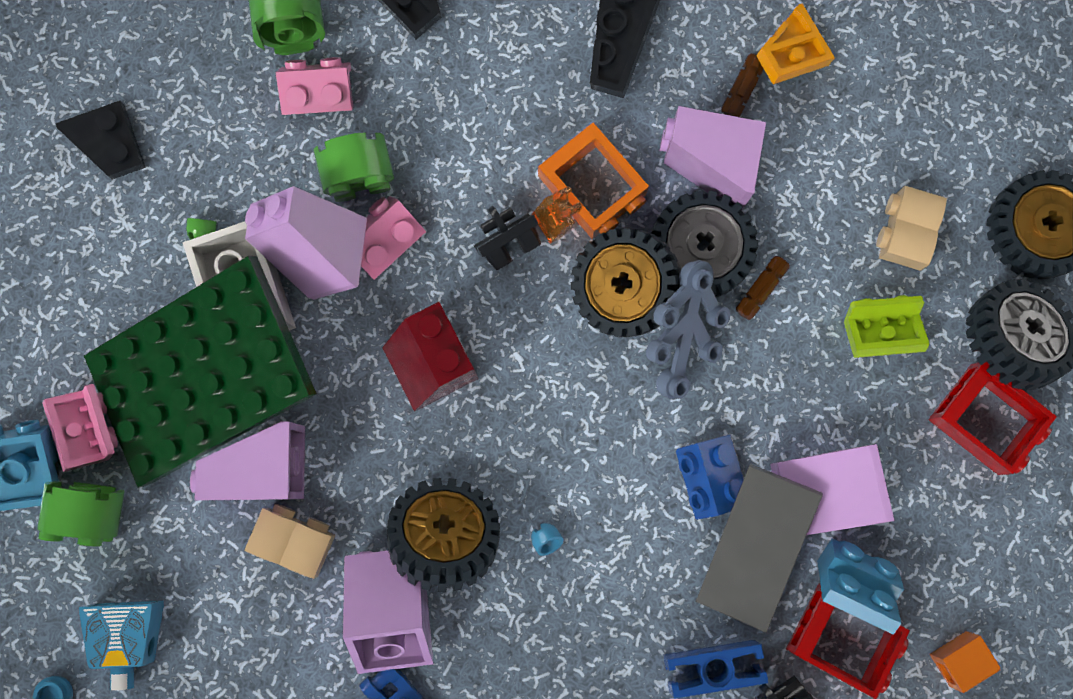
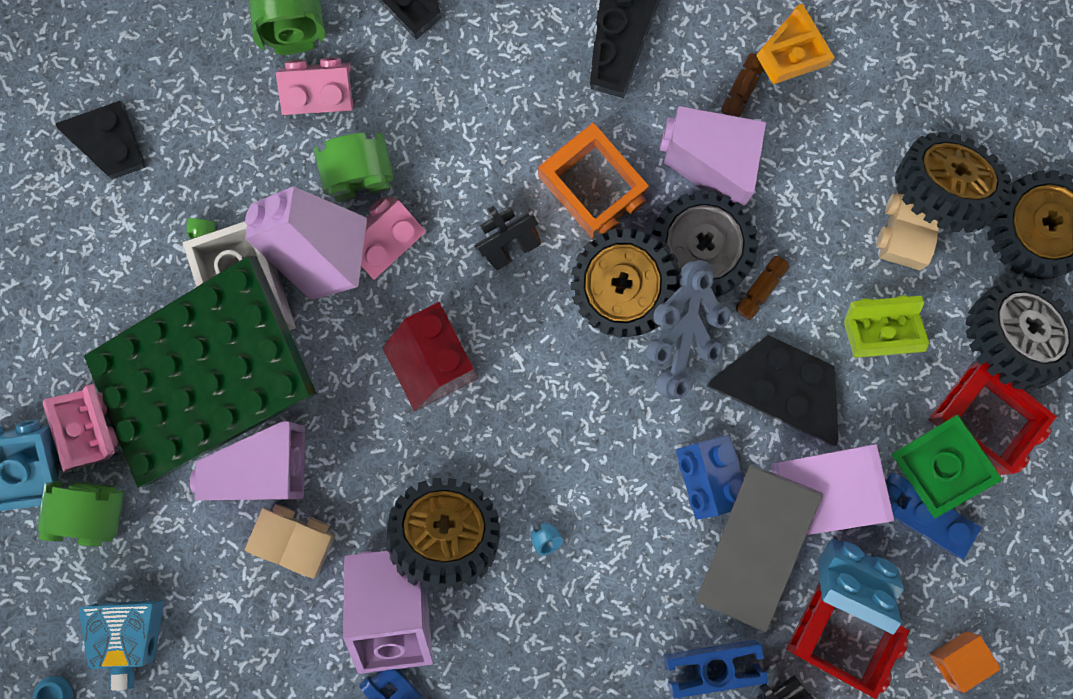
(555, 214): clear orange plate -> none
(784, 386): none -> black wing
(946, 466): none -> green plate
(947, 531): none -> blue plate
(953, 182): none -> black wheel

